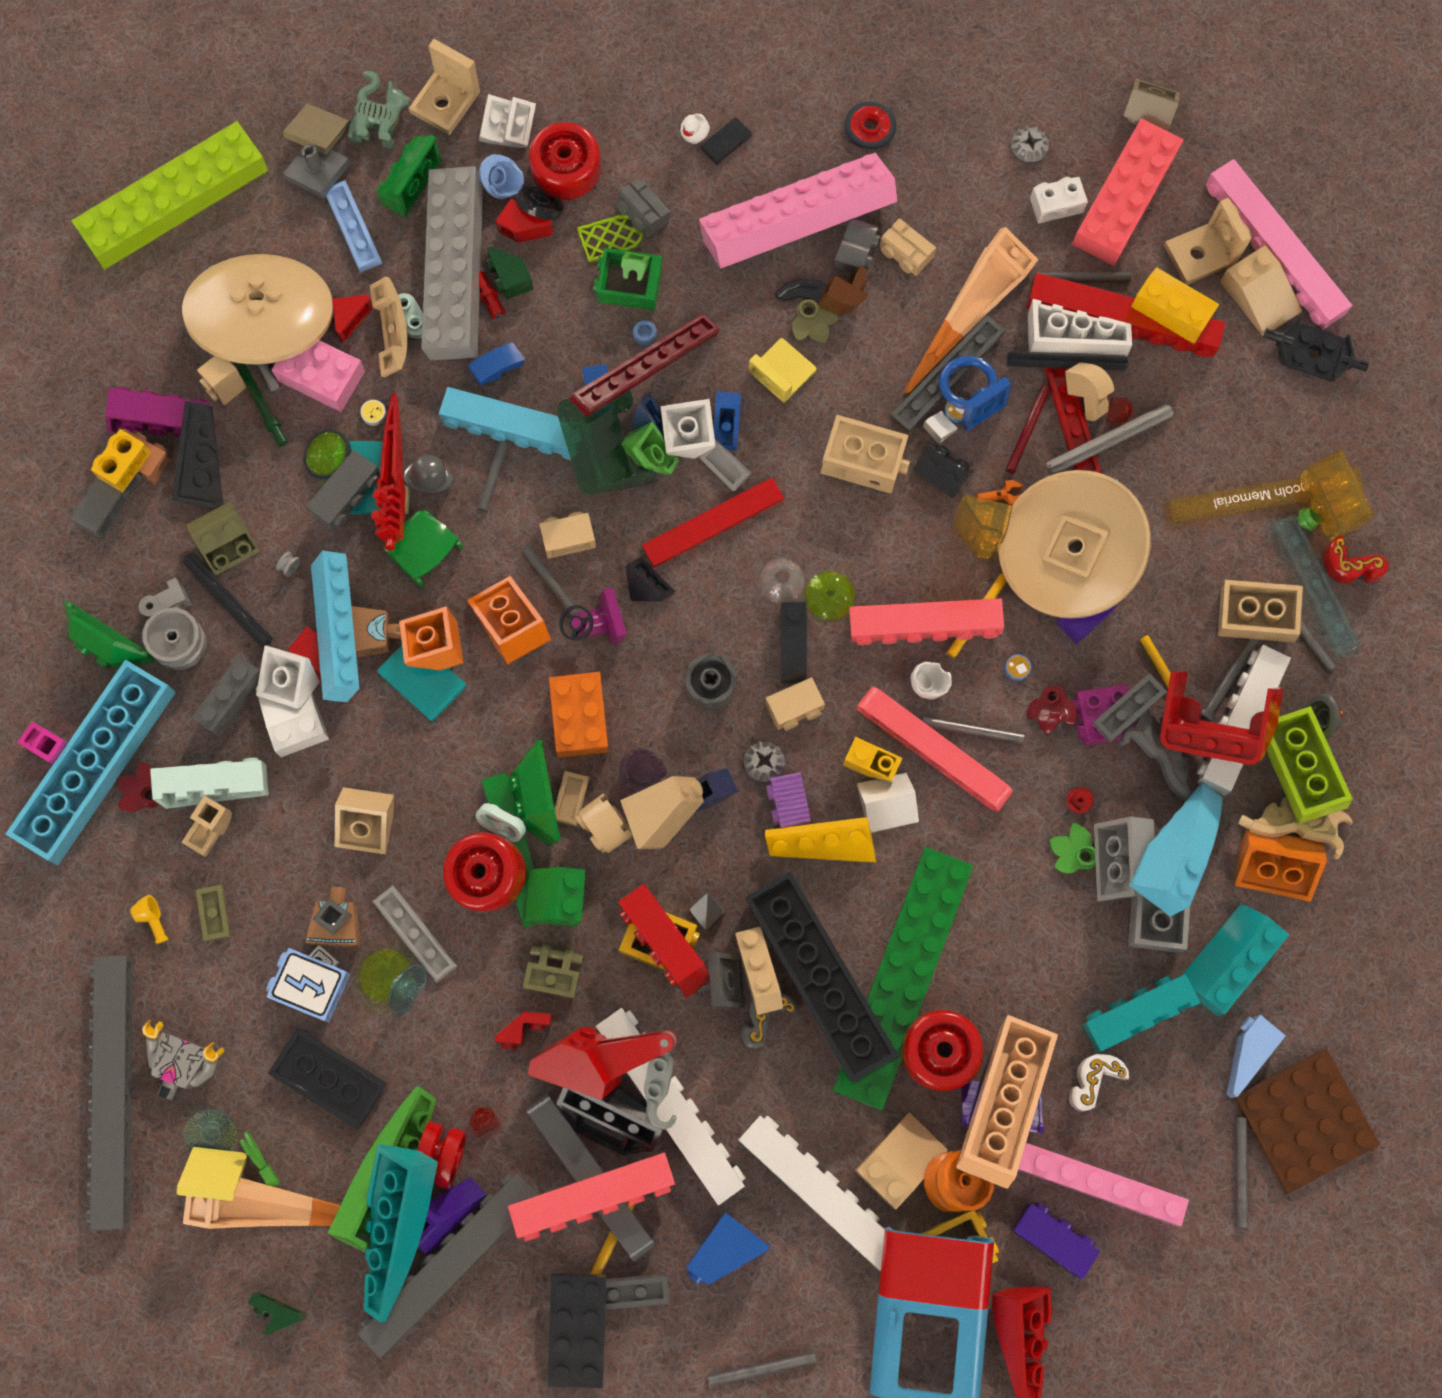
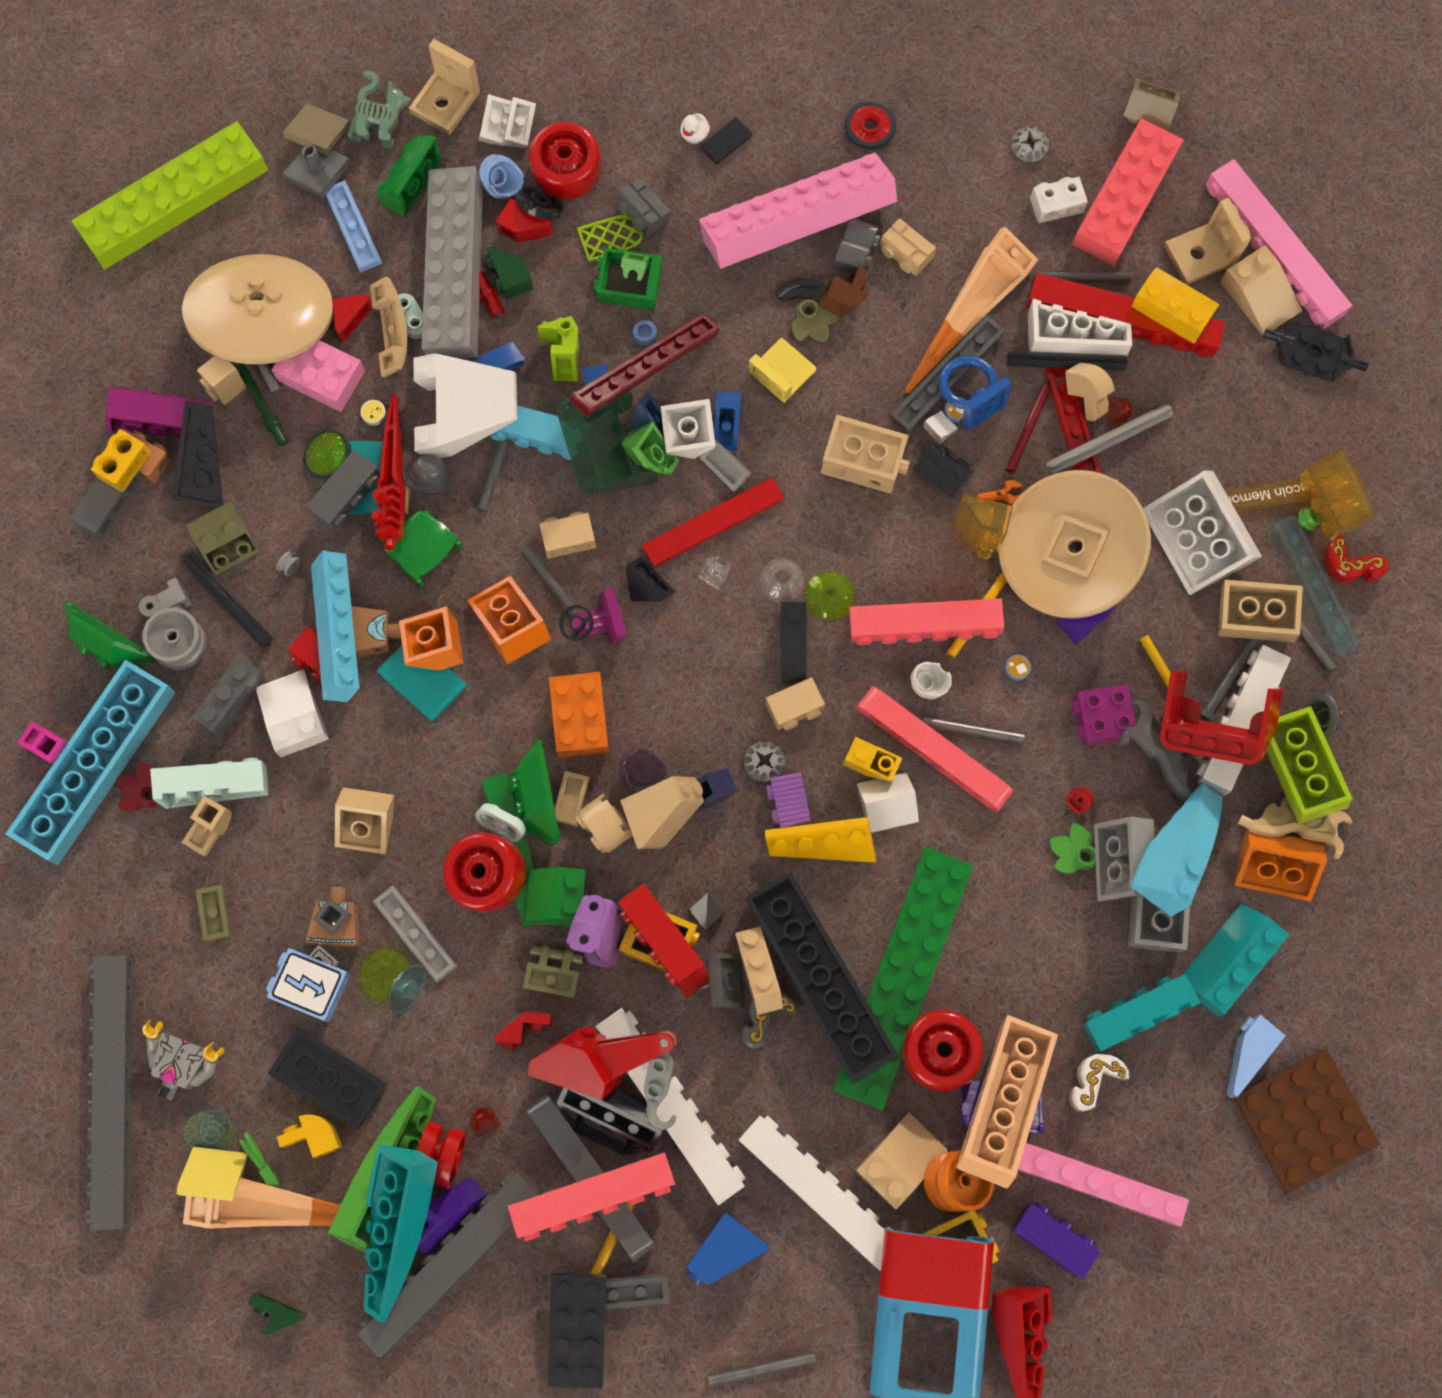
(142, 913): yellow bar -> none
(286, 677): white slope -> none
(318, 1132): none -> yellow brick
(470, 403): none -> white wedge
(565, 334): none -> lime tile
(603, 925): none -> medium lavender piece
(706, 695): dark grey brick -> none
(714, 572): none -> clear tile
(1052, 712): dark red plate -> none
(1129, 708): dark grey plate -> none
(1201, 532): none -> white slope
(1241, 1172): flat silver bar -> none

